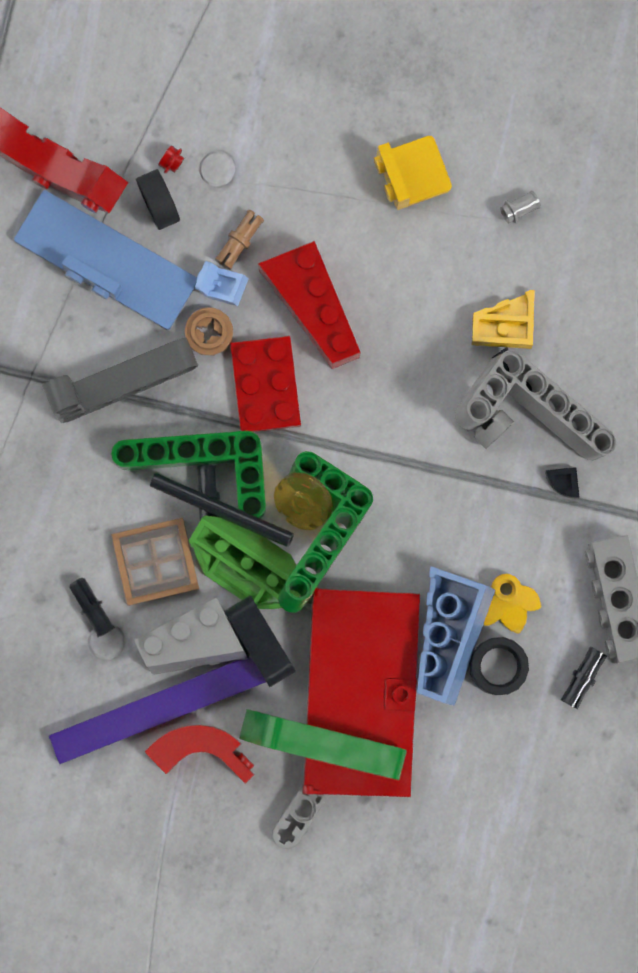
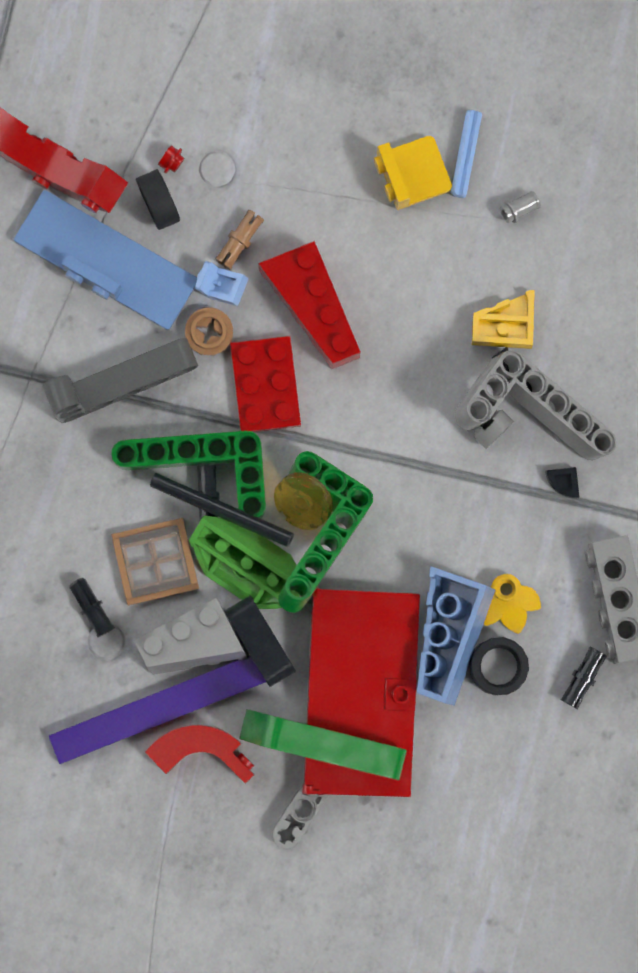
(466, 153): none -> light blue axle

